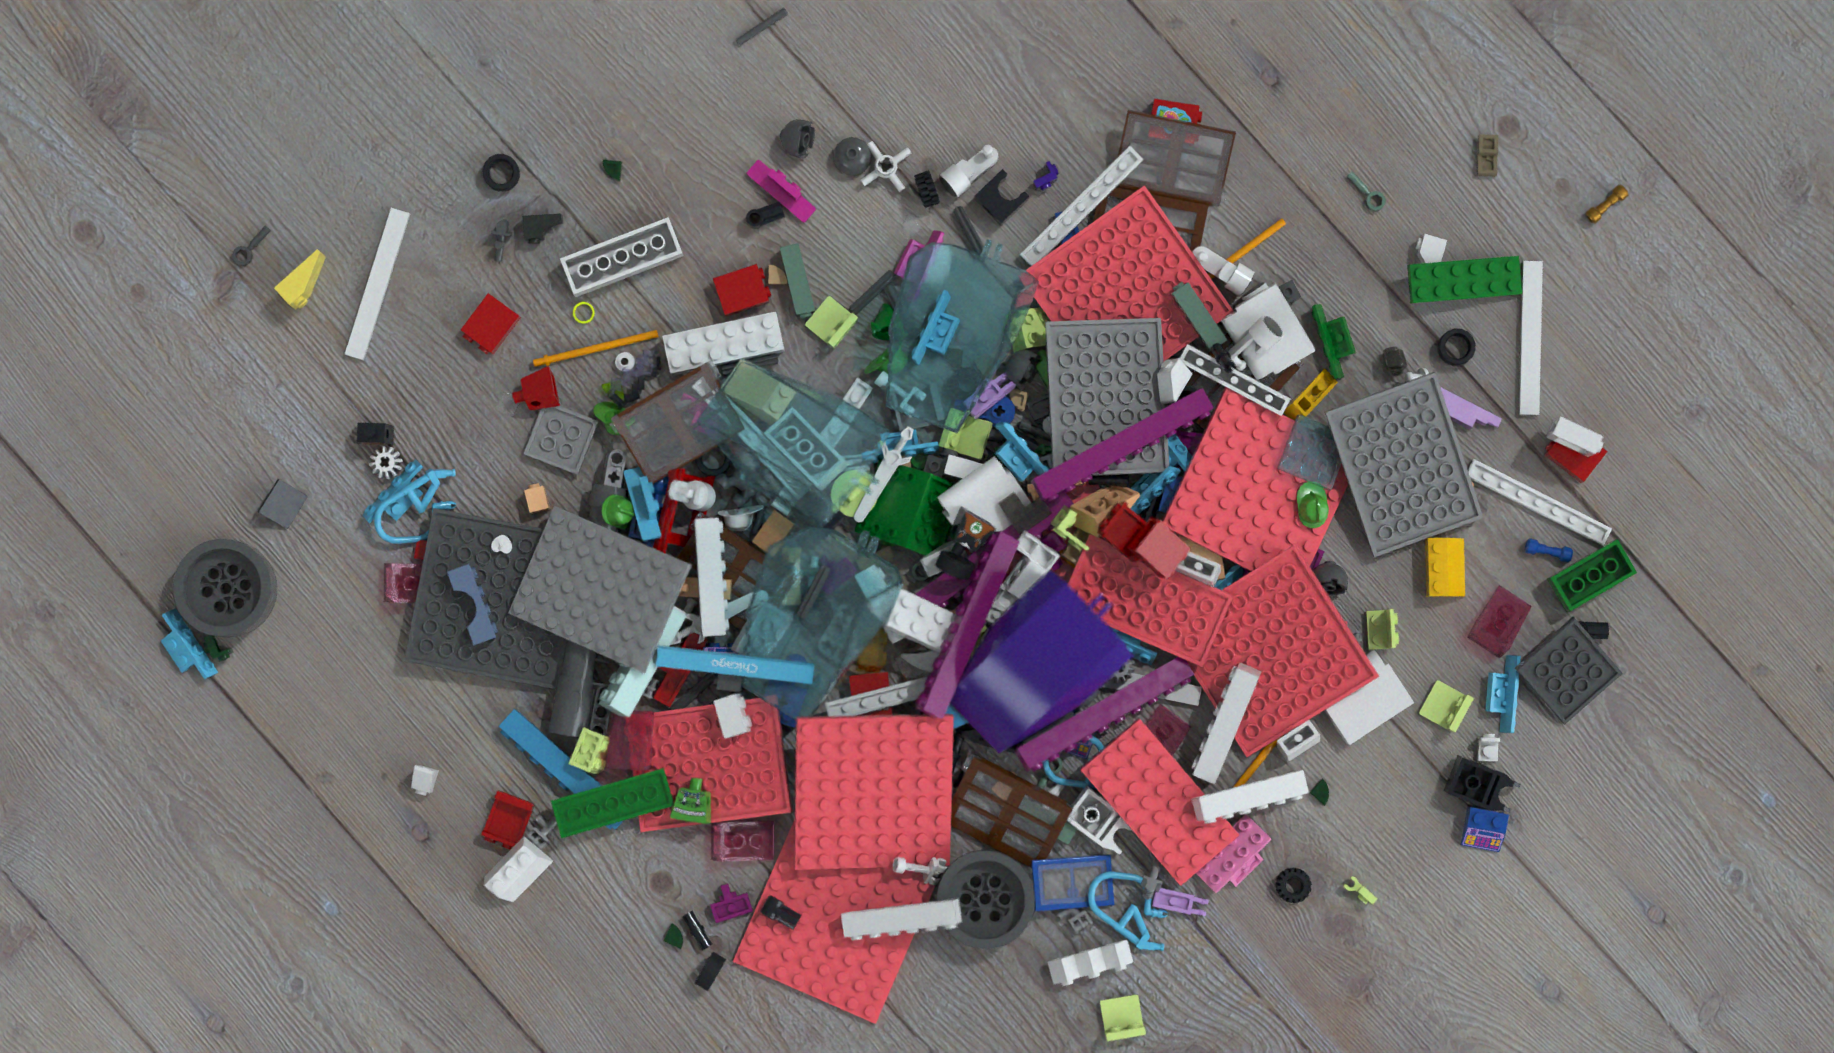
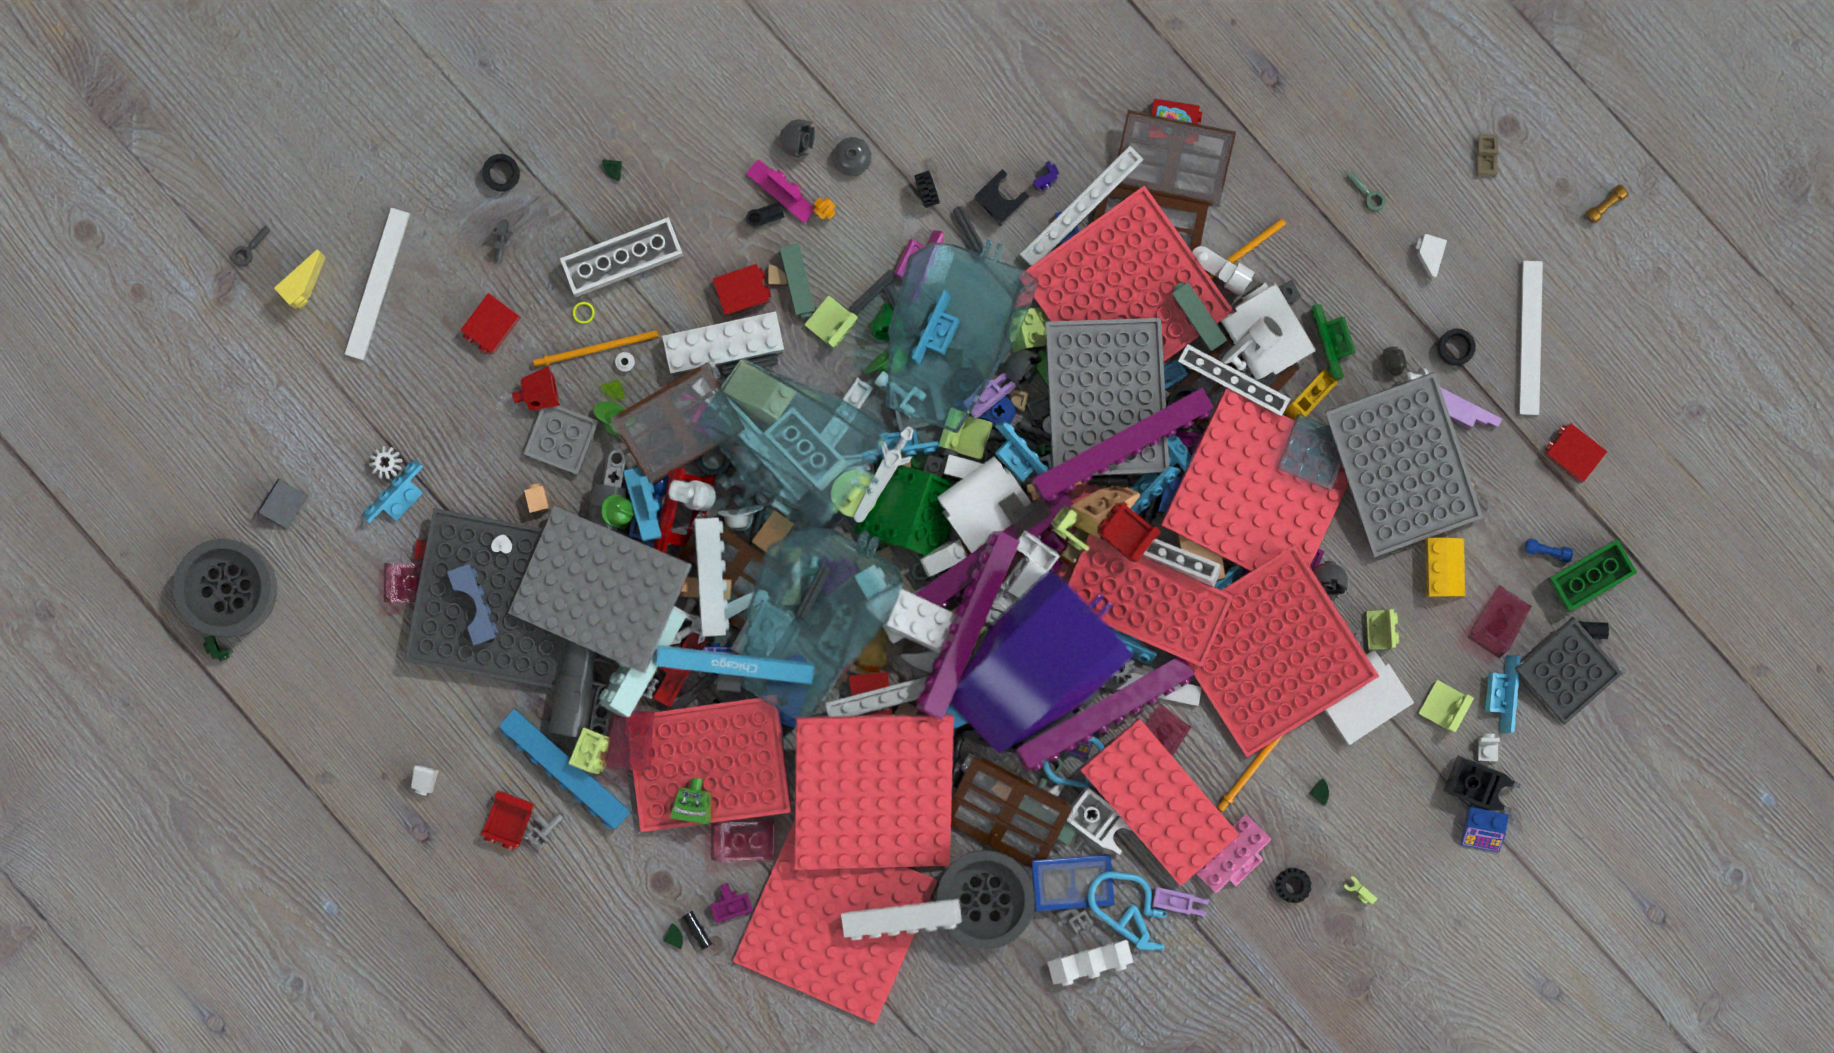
(184, 647): medium azure bracket -> none
(375, 434): black torso -> none
(431, 475): medium azure piece -> none
(516, 870): white slope -> none
(537, 226): pearl dark grey arch -> none
(612, 803): green plate -> none
(640, 373): piece -> none
(710, 971): black tyre -> none
(733, 715): white brick -> none
(762, 26): dark grey bar -> none
(778, 911): black piece -> none
(824, 208): none -> light orange gear
(878, 172): white bar -> none
(906, 709): none -> light nougat tile
(929, 872): white bar -> none
(954, 565): black tyre -> none
(960, 176): white piece -> none
(969, 531): torso -> none
(1122, 1017): yellowish green bracket -> none
(1151, 883): light grey arm -> none
(1159, 548): brick -> none
(1172, 380): white slope -> none
(1223, 357): black pin -> none
(1228, 719): white brick -> none
(1250, 795): white brick -> none
(1298, 740): white brick -> none
(1312, 505): bright green piece -> none
(1464, 279): green plate -> none
(1538, 502): white tile -> none
(1575, 437): white window -> none

